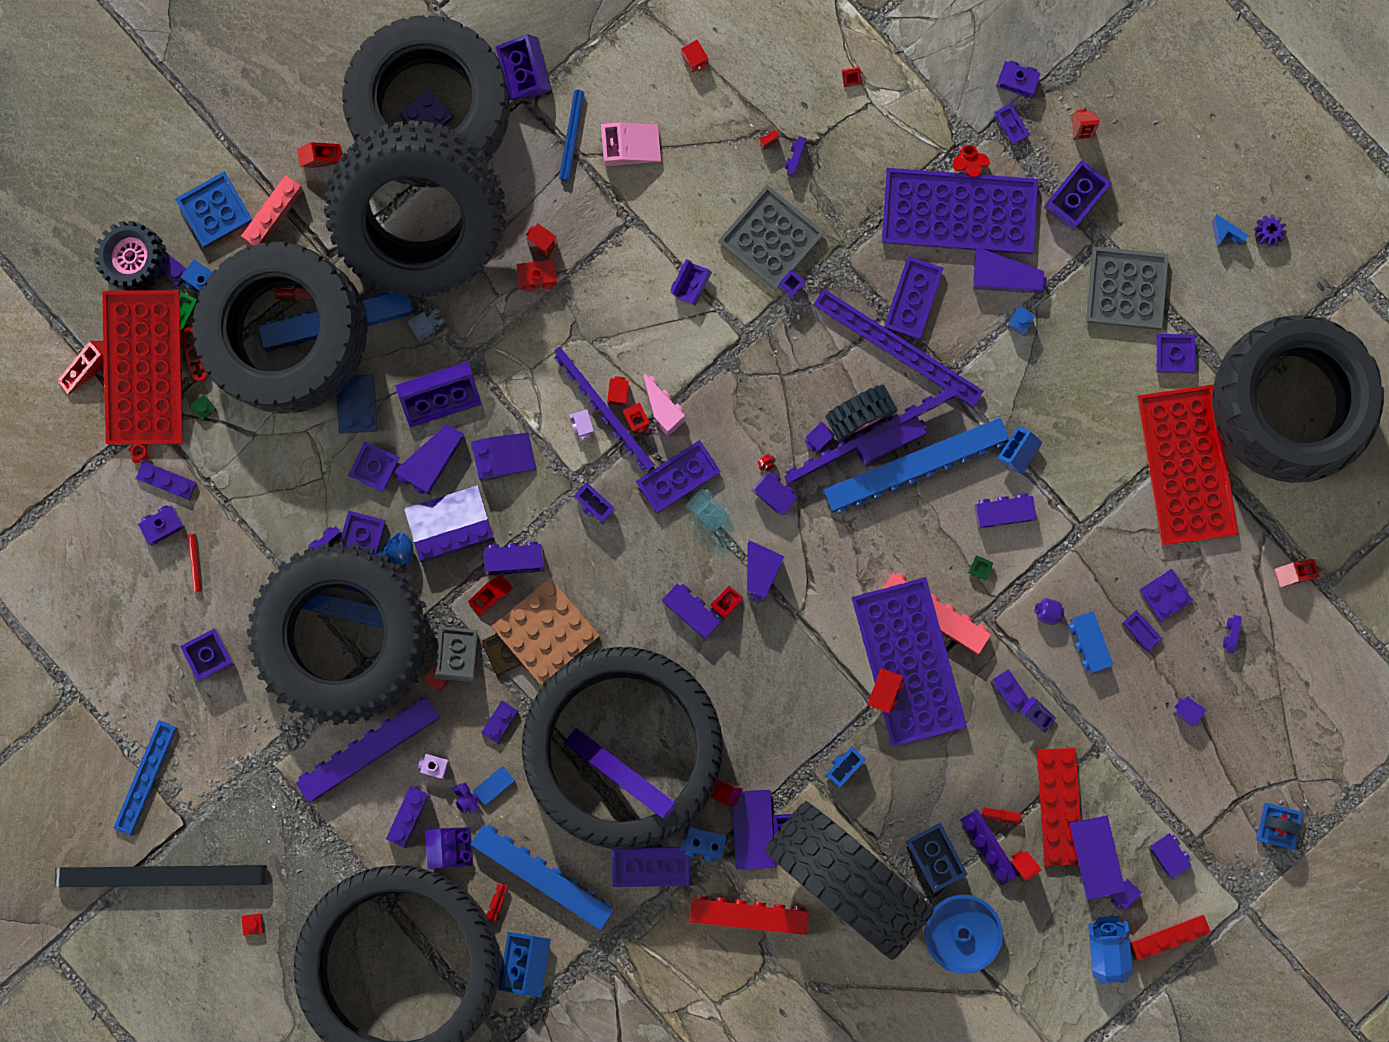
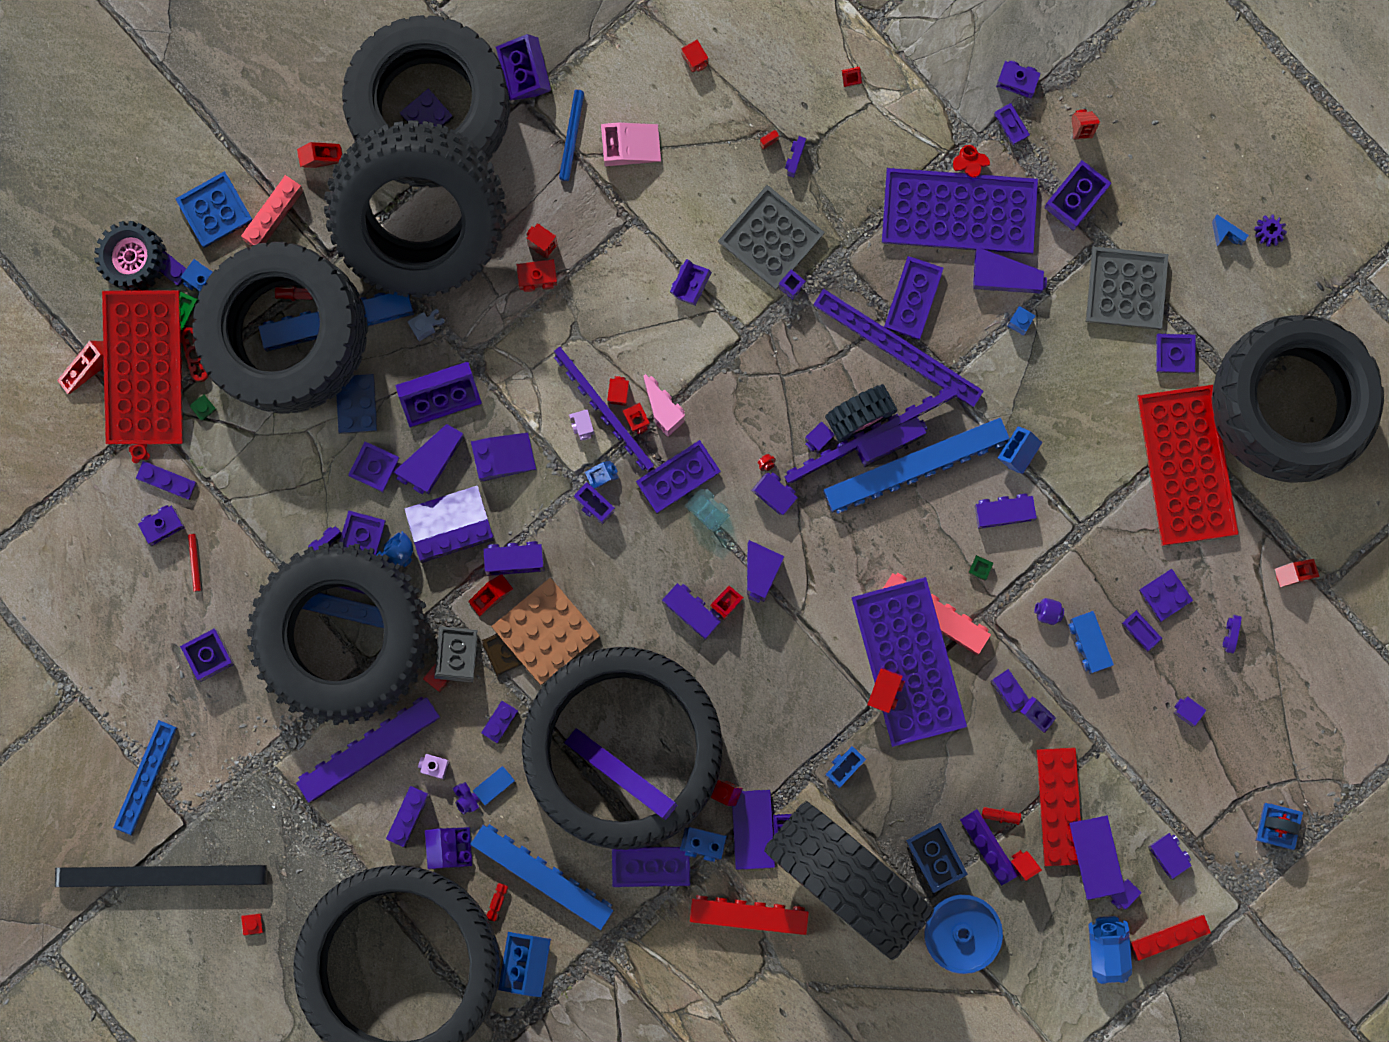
(602, 474): none -> blue bracket

